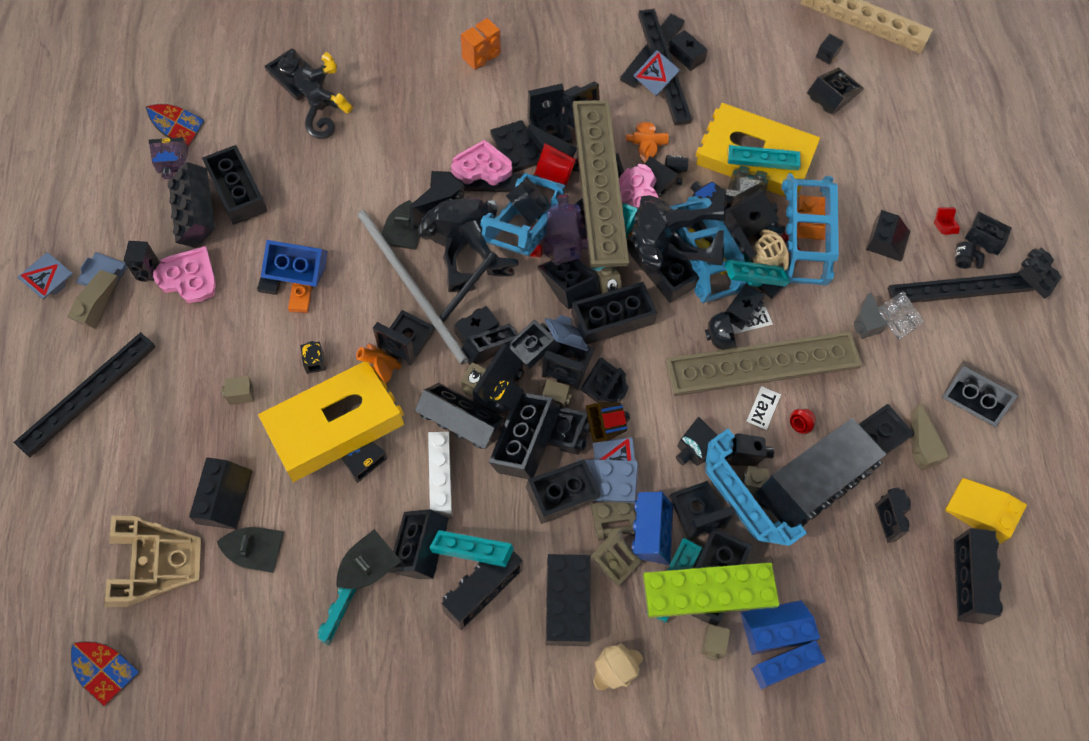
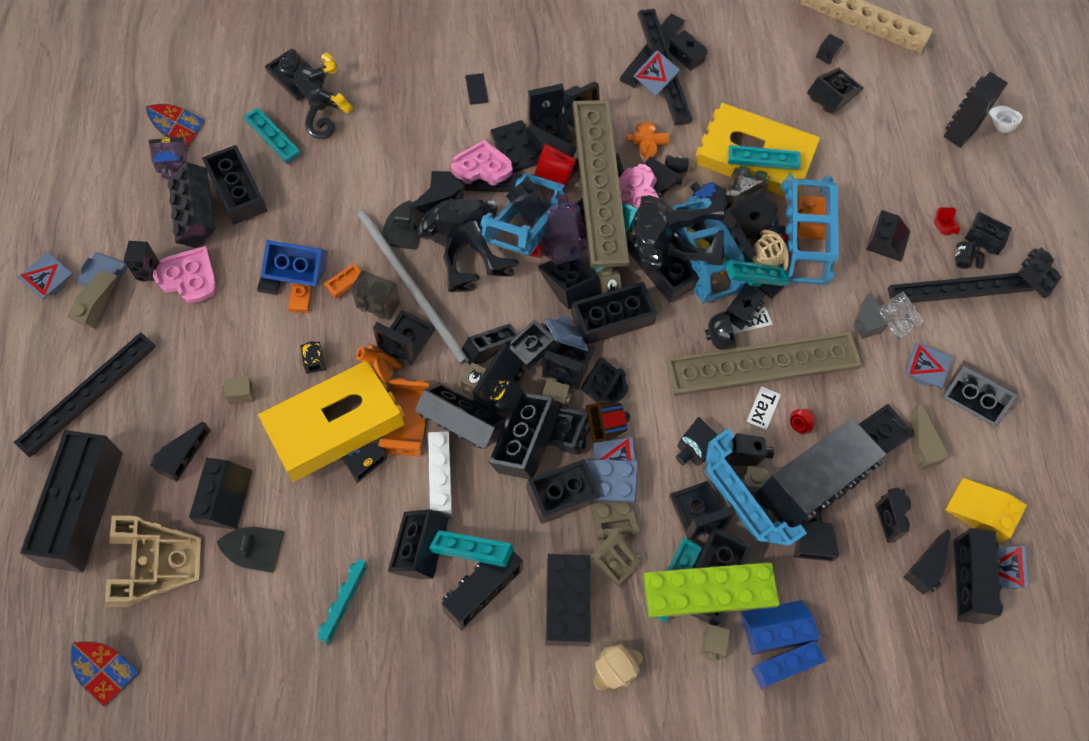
(72, 501): none -> black brick
(177, 454): none -> black slope
(272, 135): none -> teal plate
(342, 281): none -> orange plate
(366, 562): pearl dark grey shield -> none
(375, 295): none -> clear smoke brick
(408, 438): none -> orange panel
(468, 285): black piece -> none
(476, 48): orange piece -> none
(476, 88): none -> black sticker
(478, 322): black brick -> none
(653, 527): blue slope -> none
(819, 541): none -> black torso
(928, 366): none -> sand blue piece
(930, 566): none -> black slope
(974, 108): none -> black brick
(1005, 118): none -> white hat
(1013, 567): none -> piece

